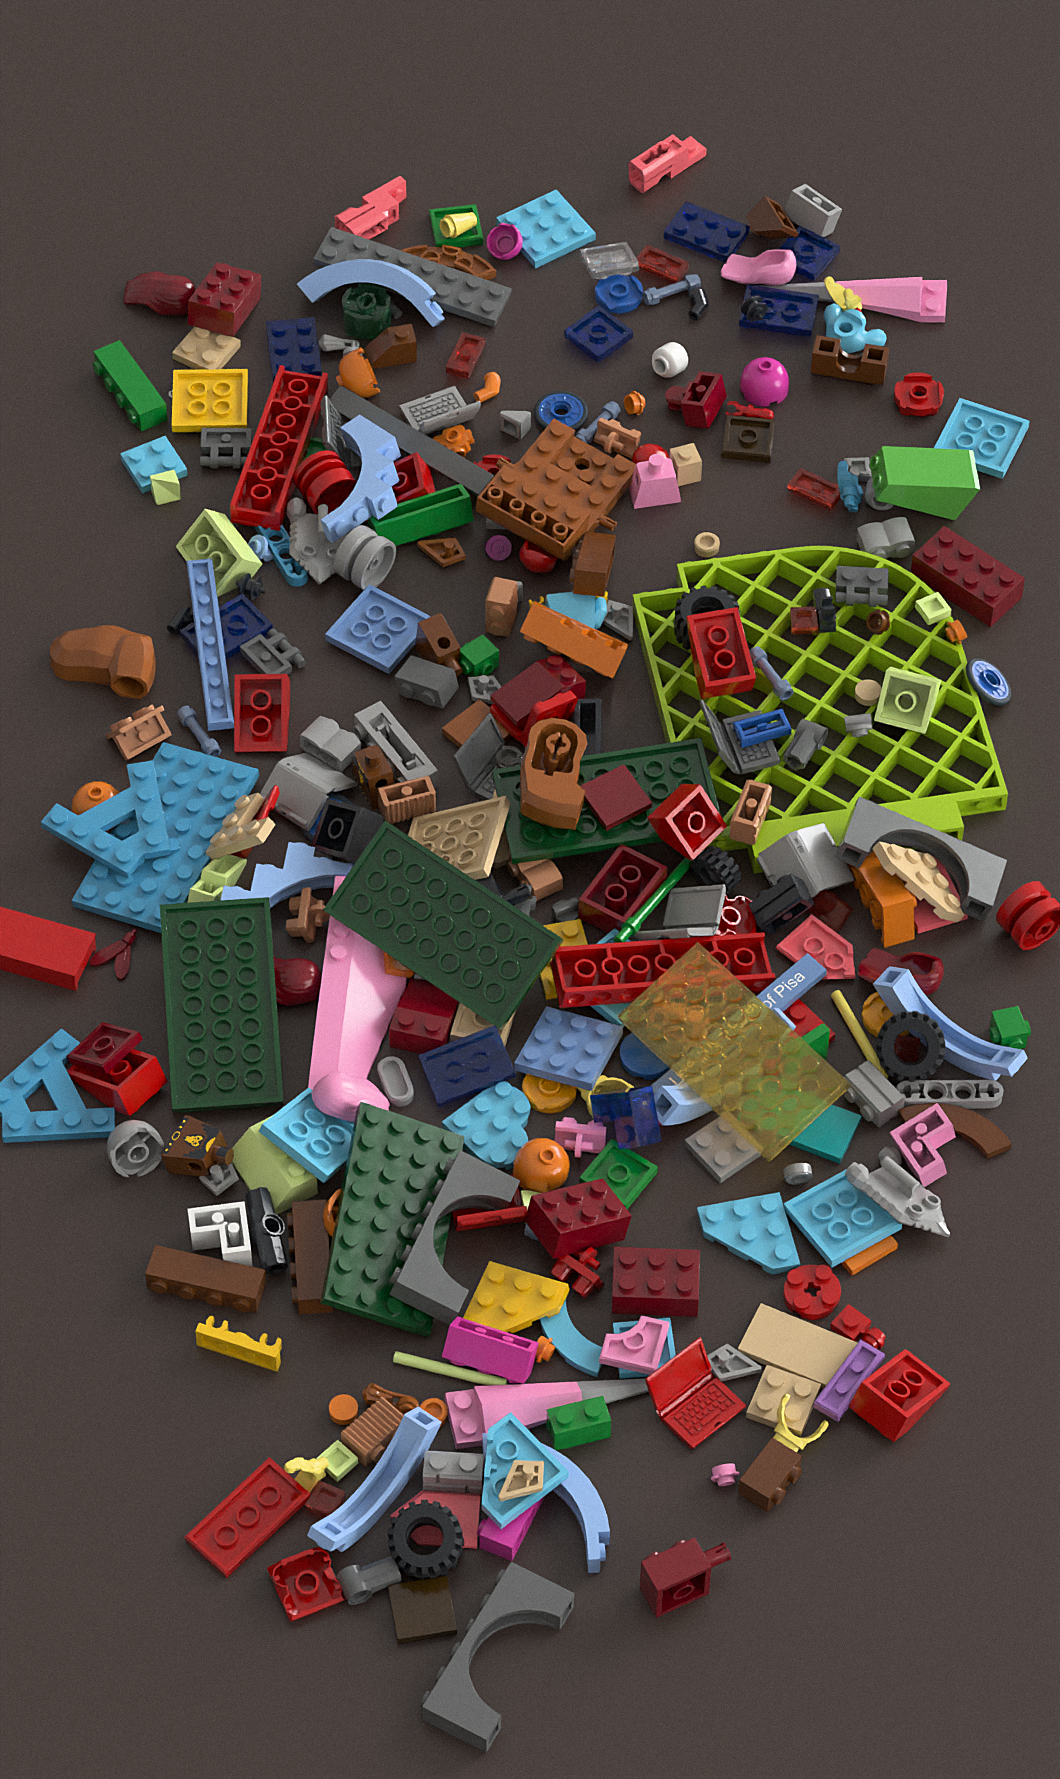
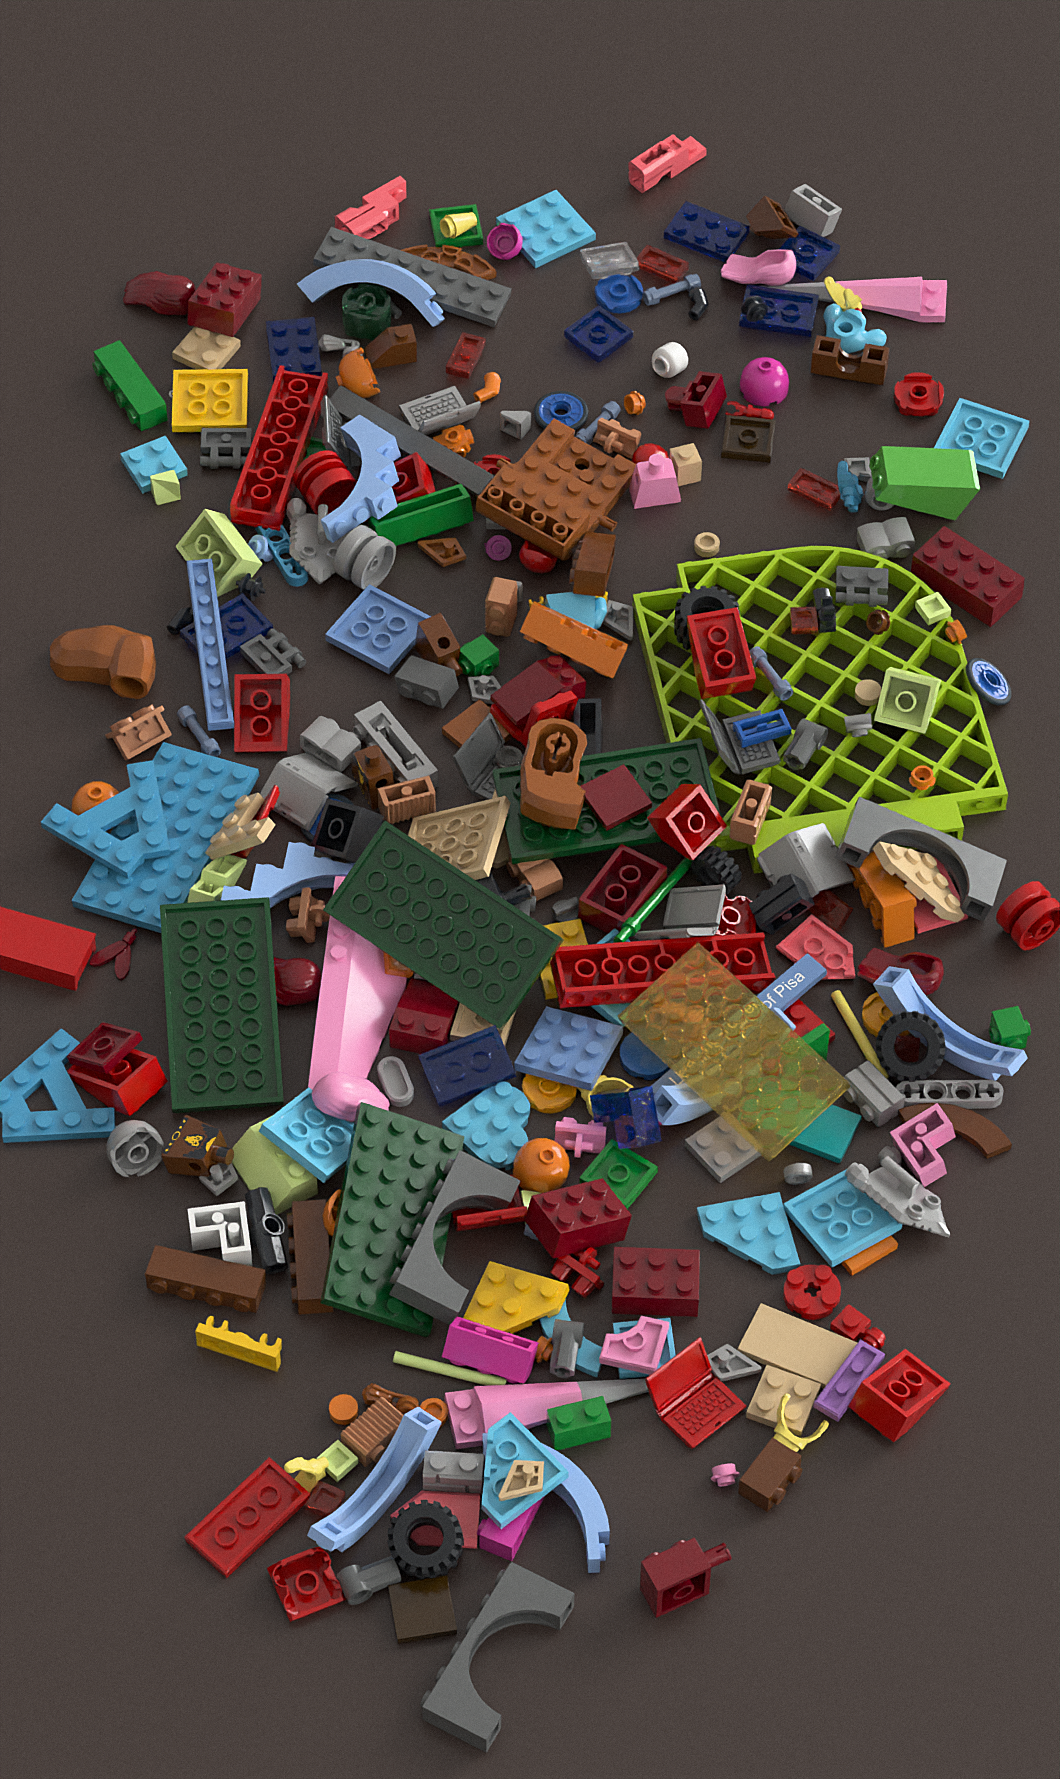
(565, 1340): none -> dark grey piece
(924, 773): none -> orange plate

